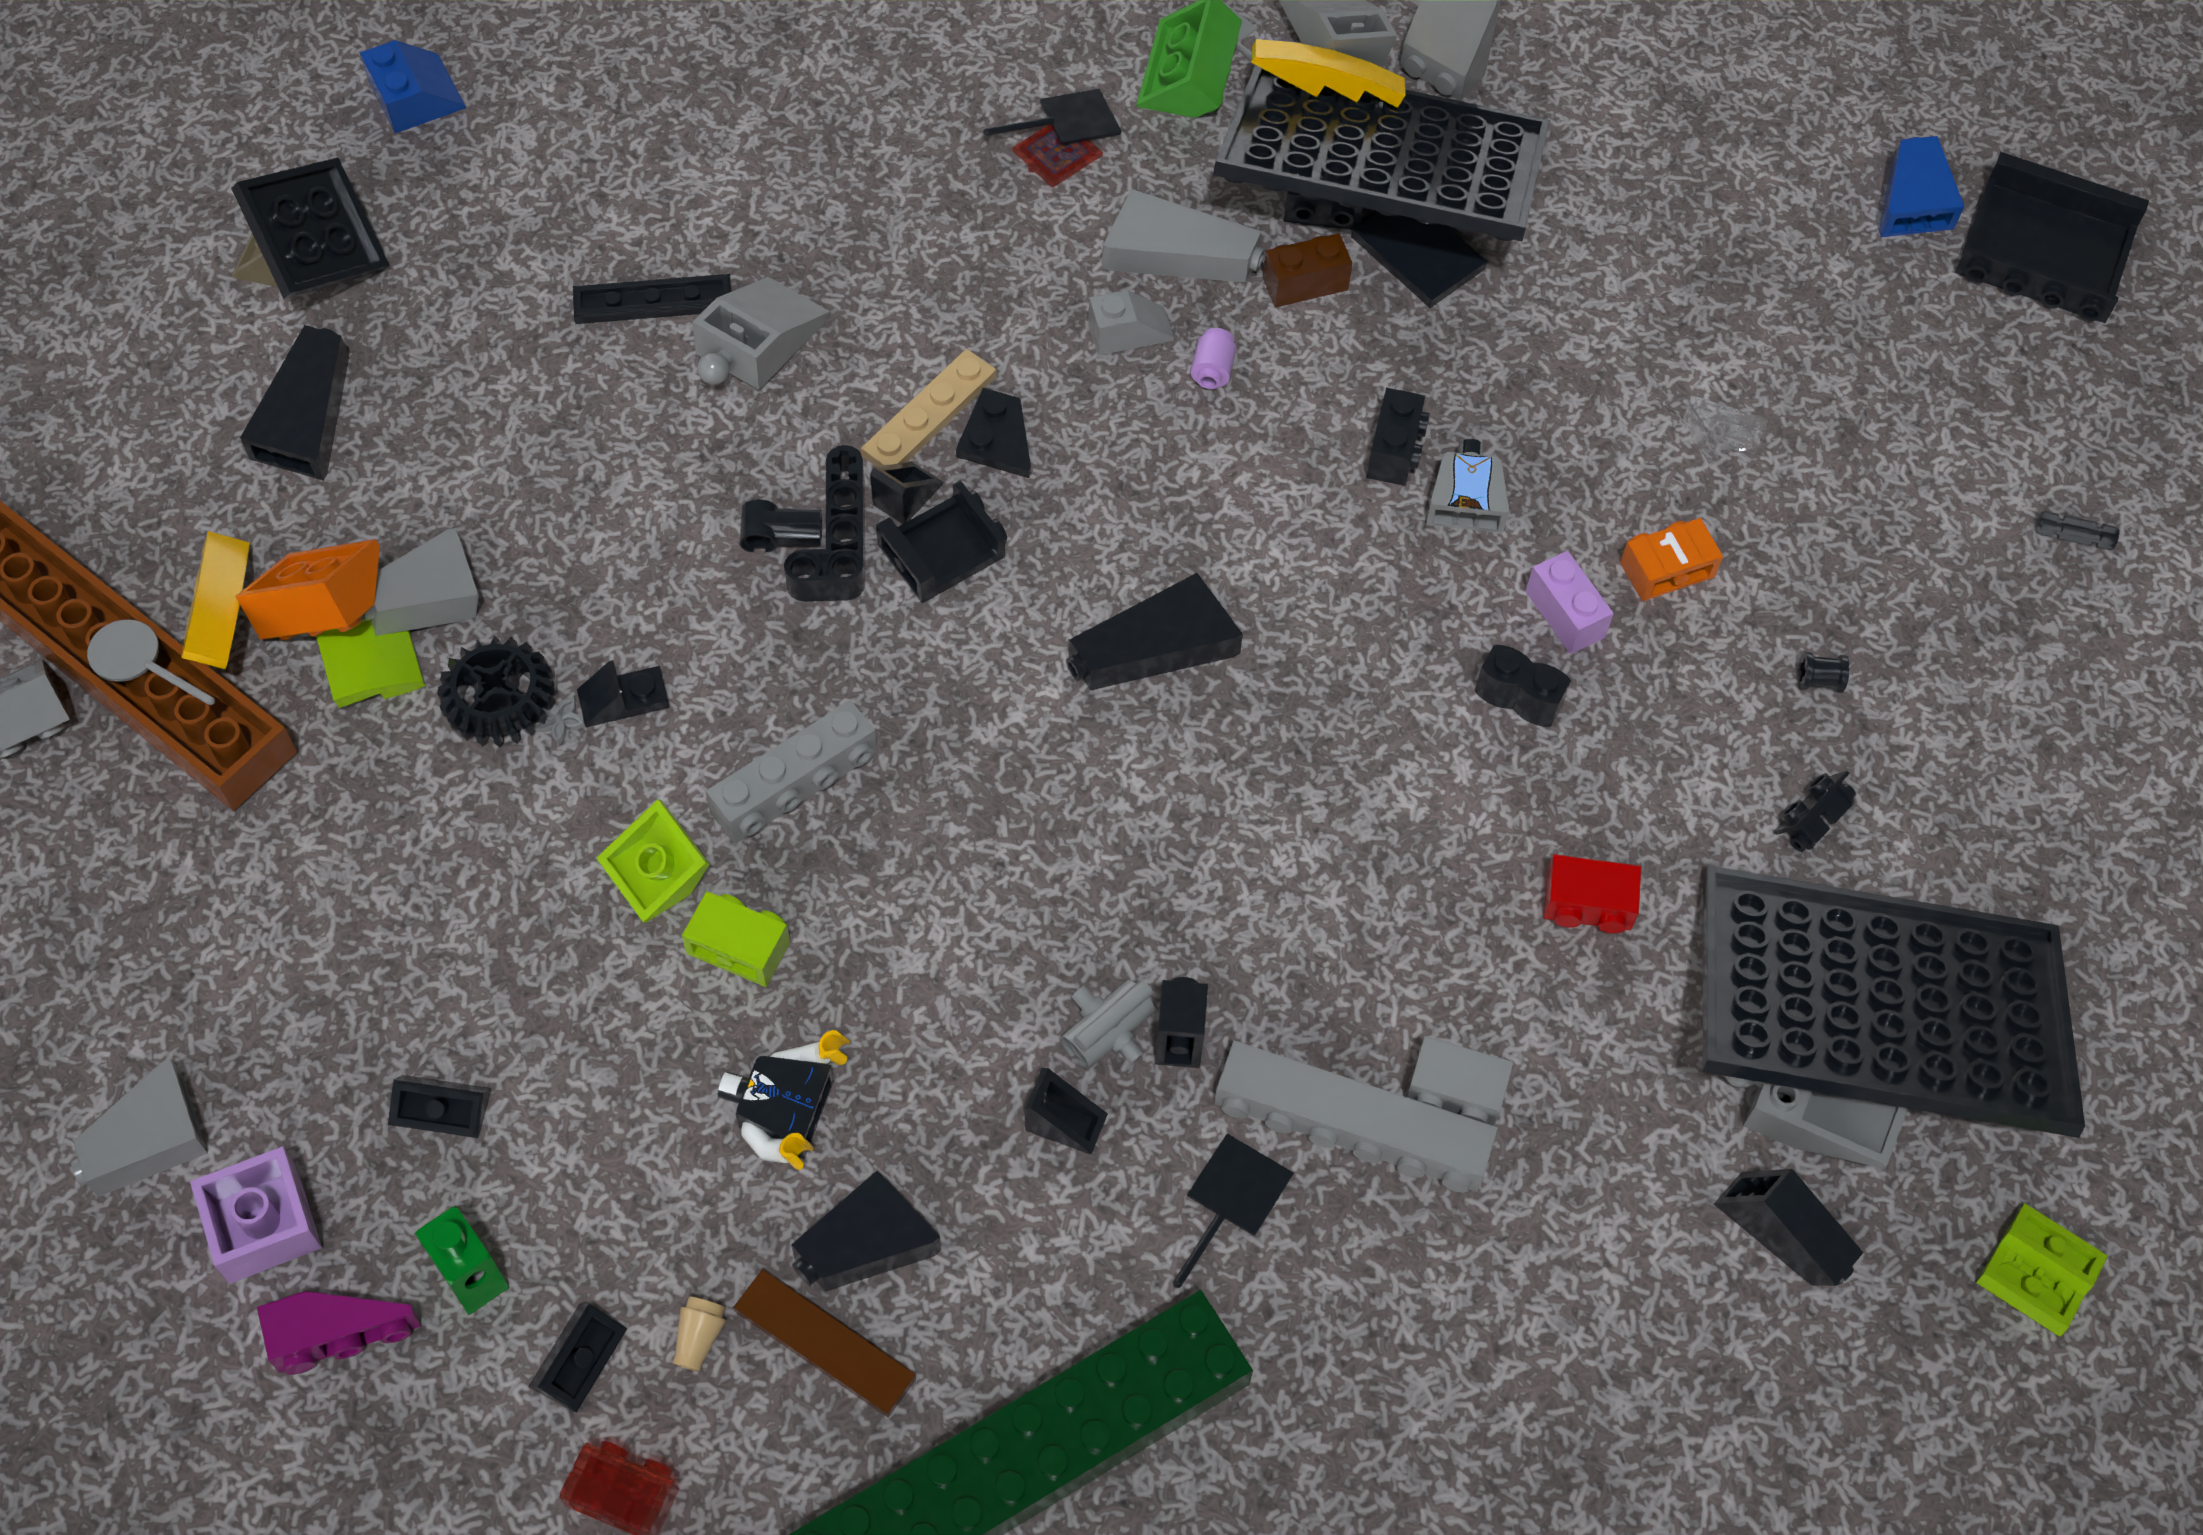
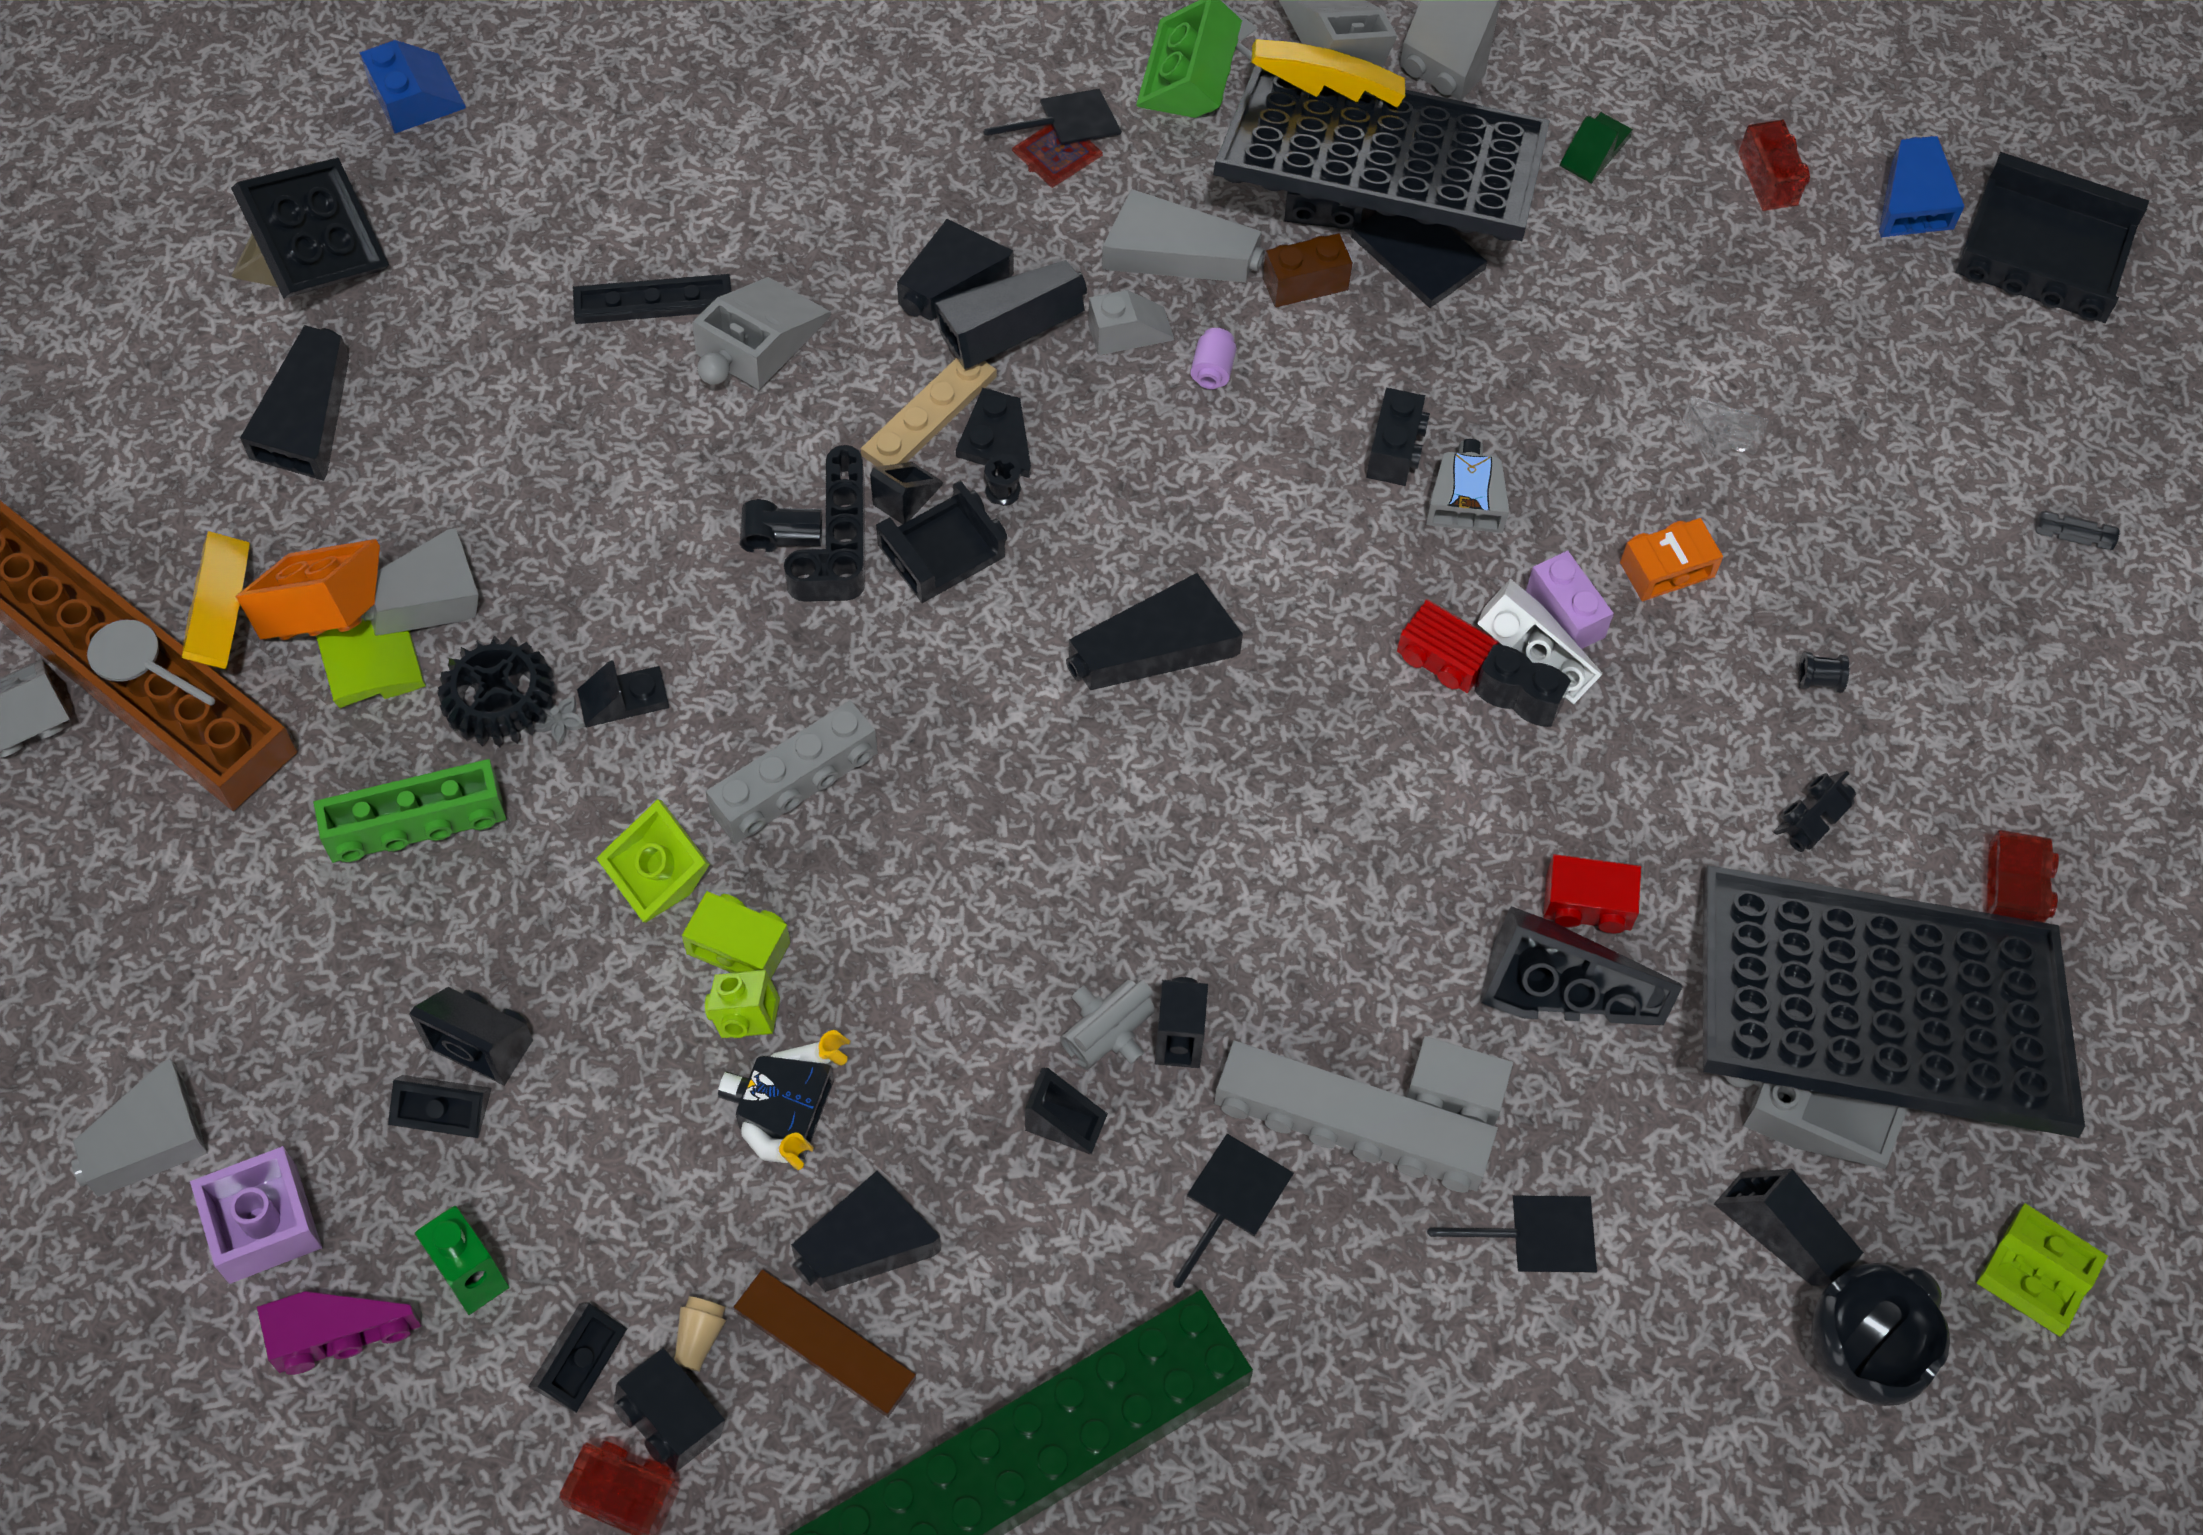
(409, 811): none -> bright green brick
(472, 1032): none -> black slope
(667, 1411): none -> black brick
(742, 1004): none -> lime brick
(950, 264): none -> black slope
(1008, 311): none -> black slope
(1008, 476): none -> black bush
(1445, 646): none -> red brick
(1526, 625): none -> white slope
(1548, 1232): none -> black piece
(1555, 970): none -> black wedge
(1595, 146): none -> dark green slope
(1773, 165): none -> clear red brick
(1884, 1317): none -> black piece
(2021, 876): none -> clear red brick

